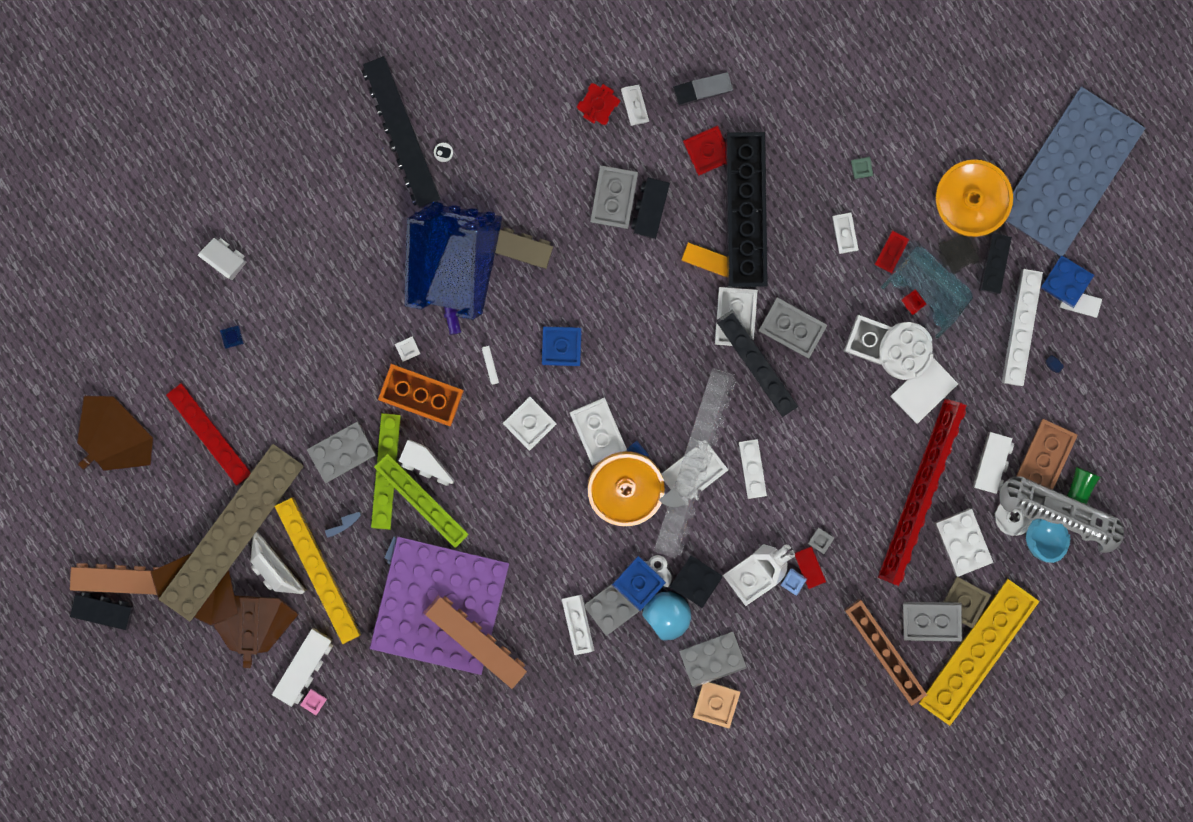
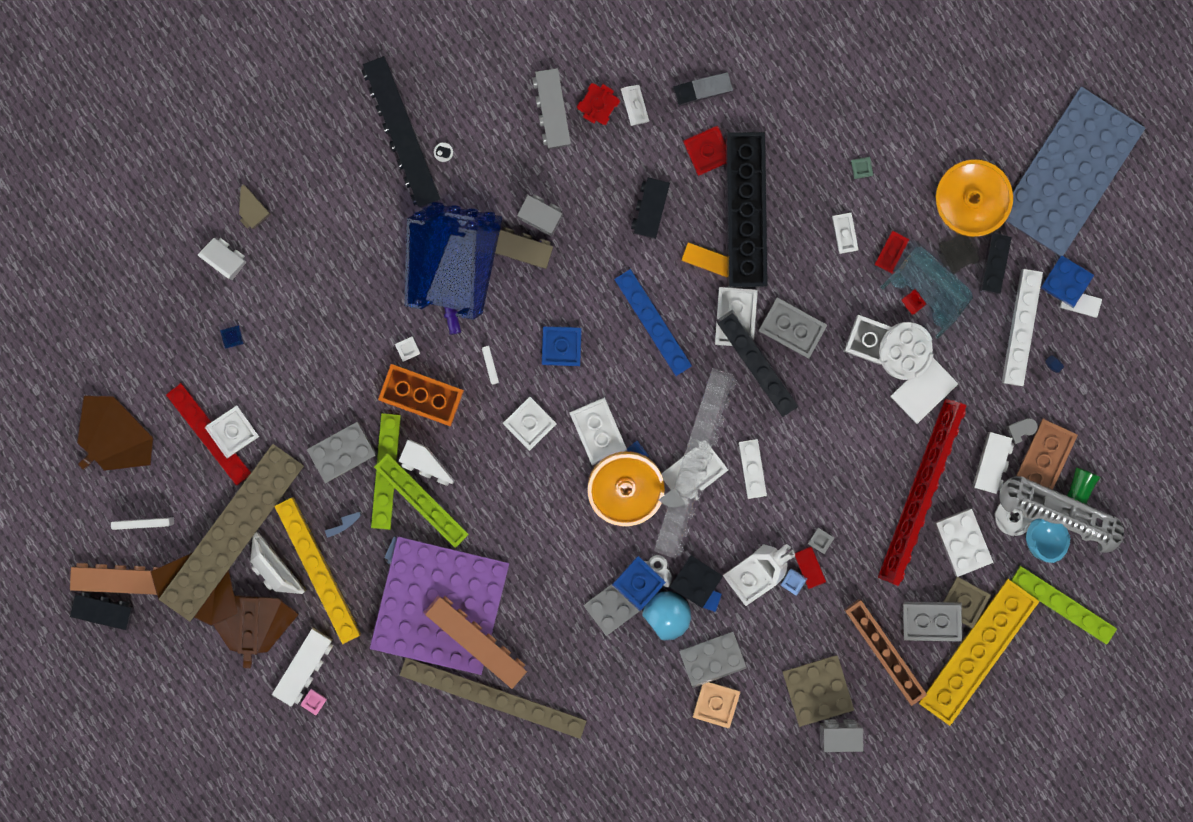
(142, 523): none -> white tile
(231, 432): none -> white plate
(251, 209): none -> dark tan slope
(493, 697): none -> dark tan plate
(540, 215): none -> light grey brick
(553, 109): none -> light grey brick
(578, 624): white plate -> none
(614, 197): light grey plate -> none
(653, 322): none -> blue plate
(713, 601): none -> blue tile
(818, 690): none -> dark tan plate
(841, 736): none -> light grey brick
(1021, 428): none -> light grey leg
(1064, 605): none -> lime plate

